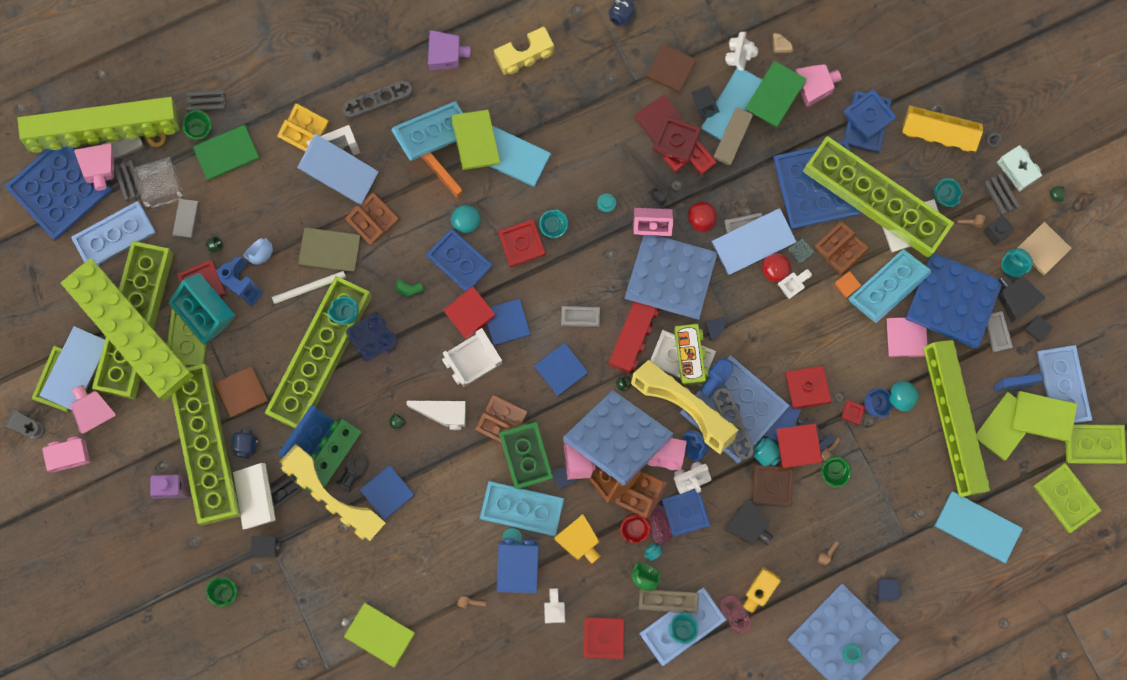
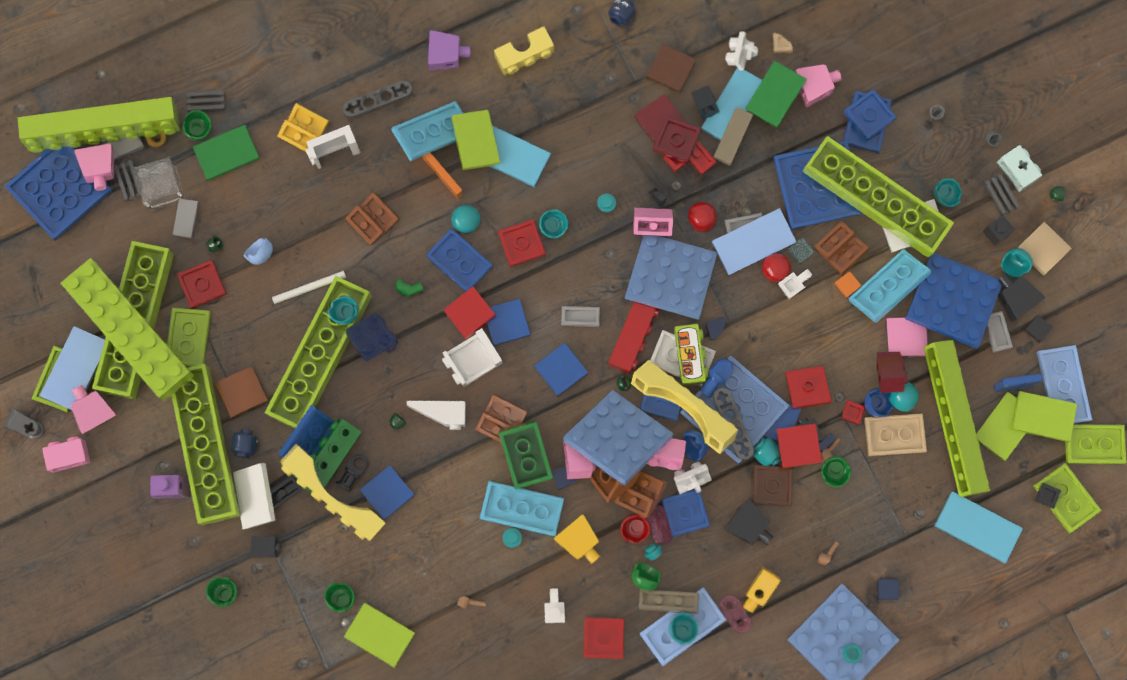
(114, 234): light blue tile -> none
(201, 308): teal slope -> none
(245, 289): blue tile -> none
(329, 250): olive tile -> none
(337, 169): light blue tile -> none
(339, 597): none -> green hair
(517, 566): blue brick -> none
(660, 407): none -> blue plate
(891, 372): none -> dark red brick
(895, 435): none -> tan tile
(942, 128): yellow brick -> none
(977, 222): medium nougat hand -> none
(1047, 495): none -> black tile

